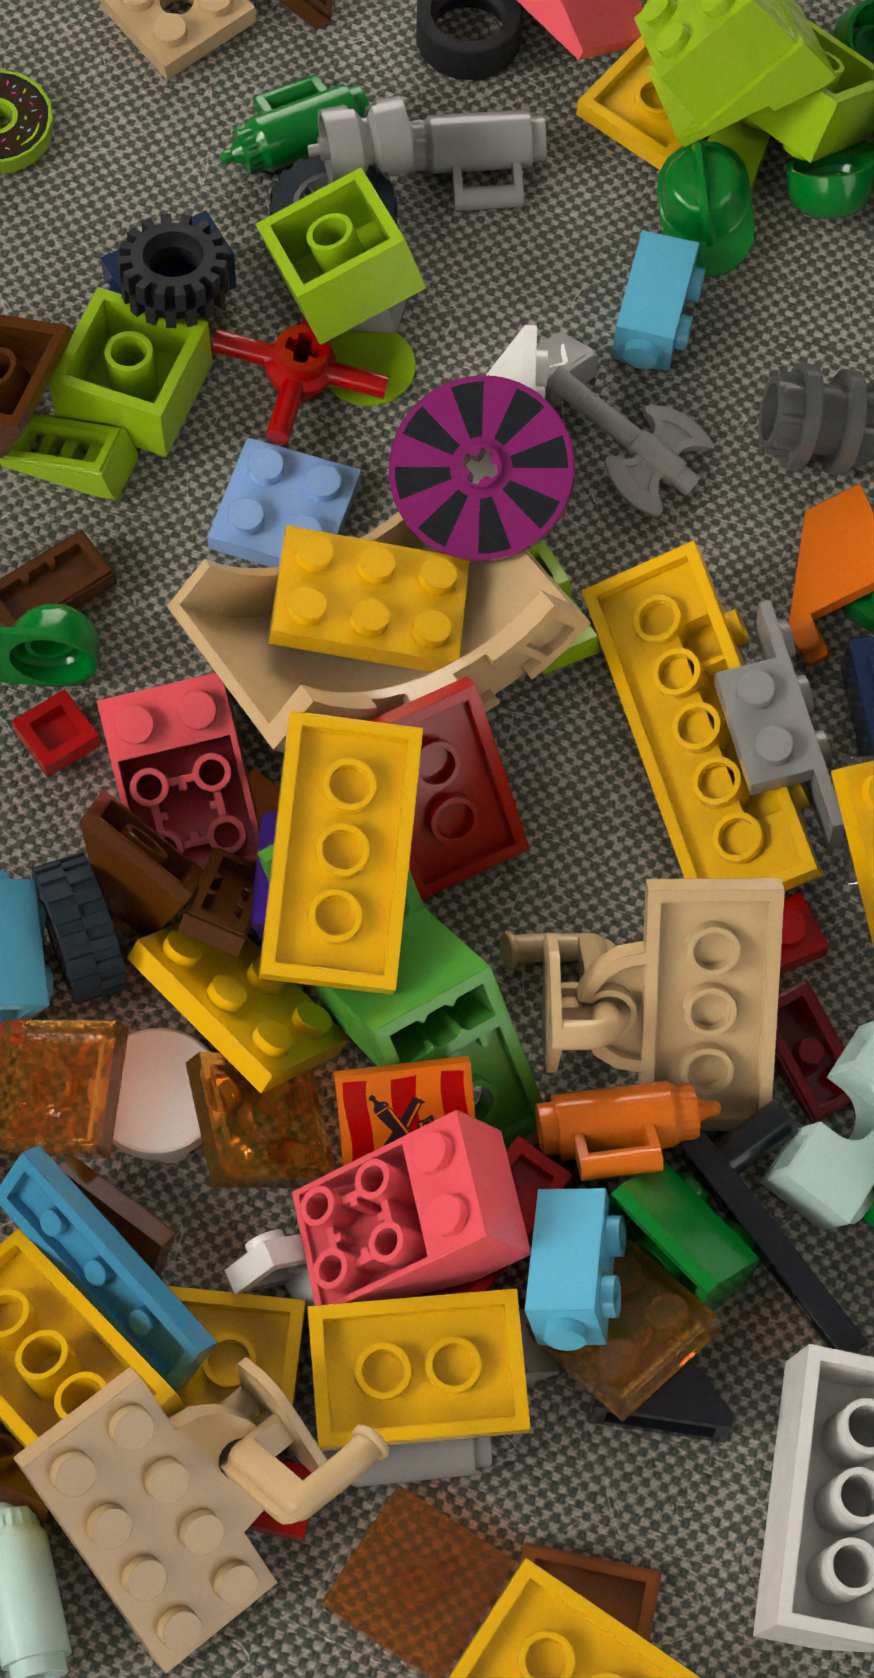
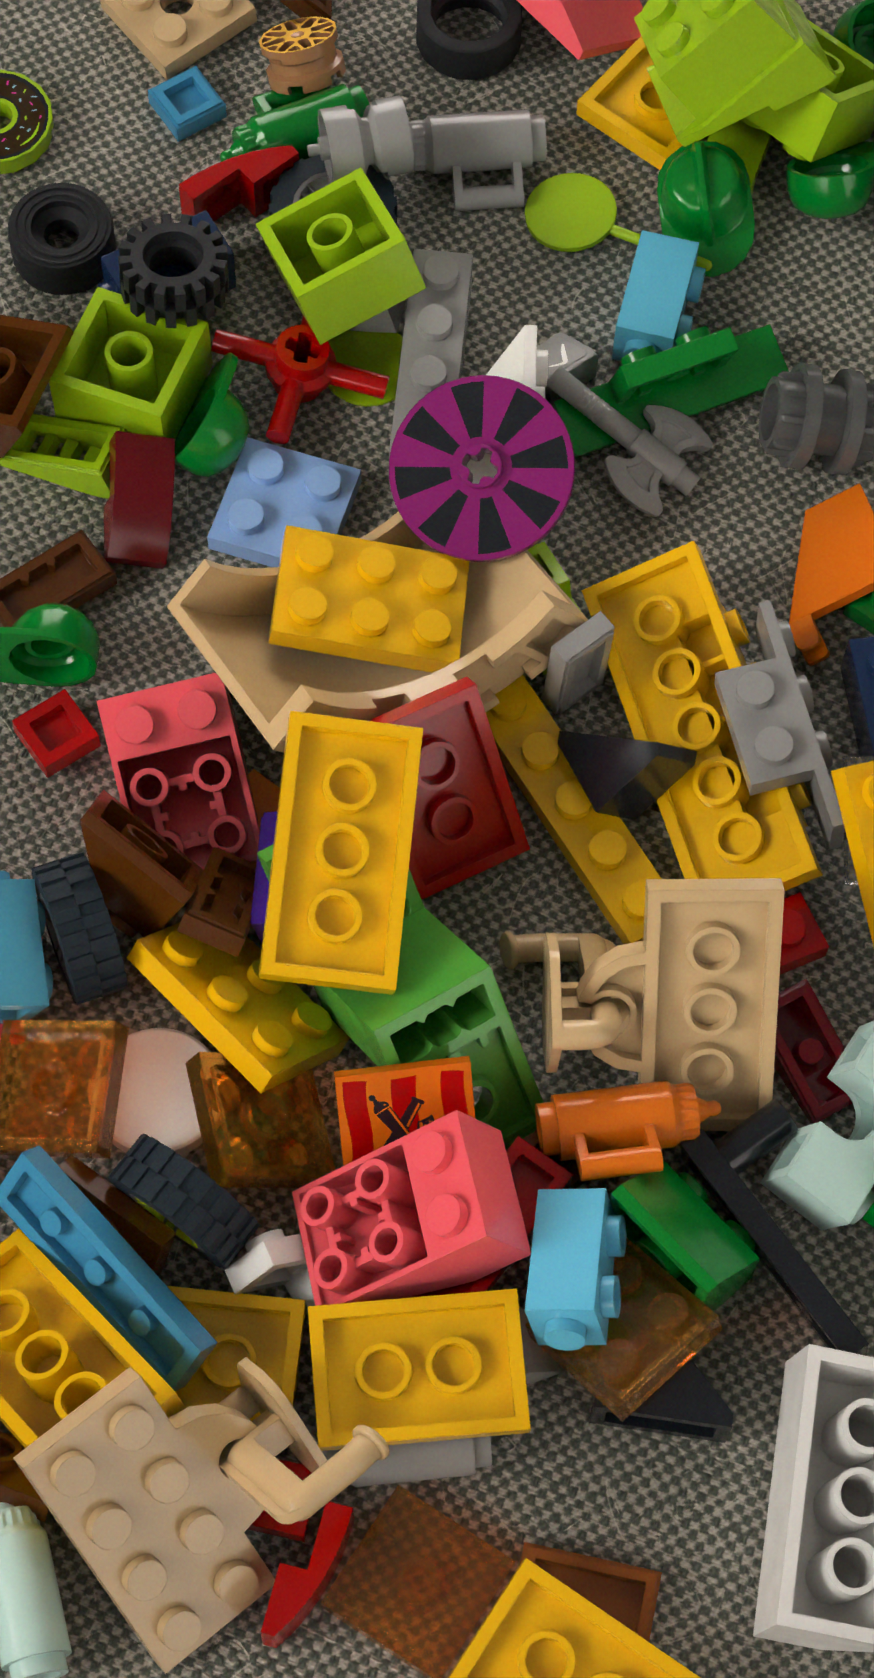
(53, 209): none -> black tyre
(139, 500): none -> dark red slope
(184, 1200): none -> black wheel
(187, 103): none -> dark azure tile
(214, 426): none -> green cap
(237, 181): none -> red slope
(300, 1589): none -> red slope
(302, 54): none -> medium nougat wheel
(433, 329): none -> light grey brick
(576, 214): none -> lime piece
(578, 663): none -> light grey tile
(592, 842): none -> yellow plate
(622, 773): none -> black slope
(691, 378): none -> green bracket

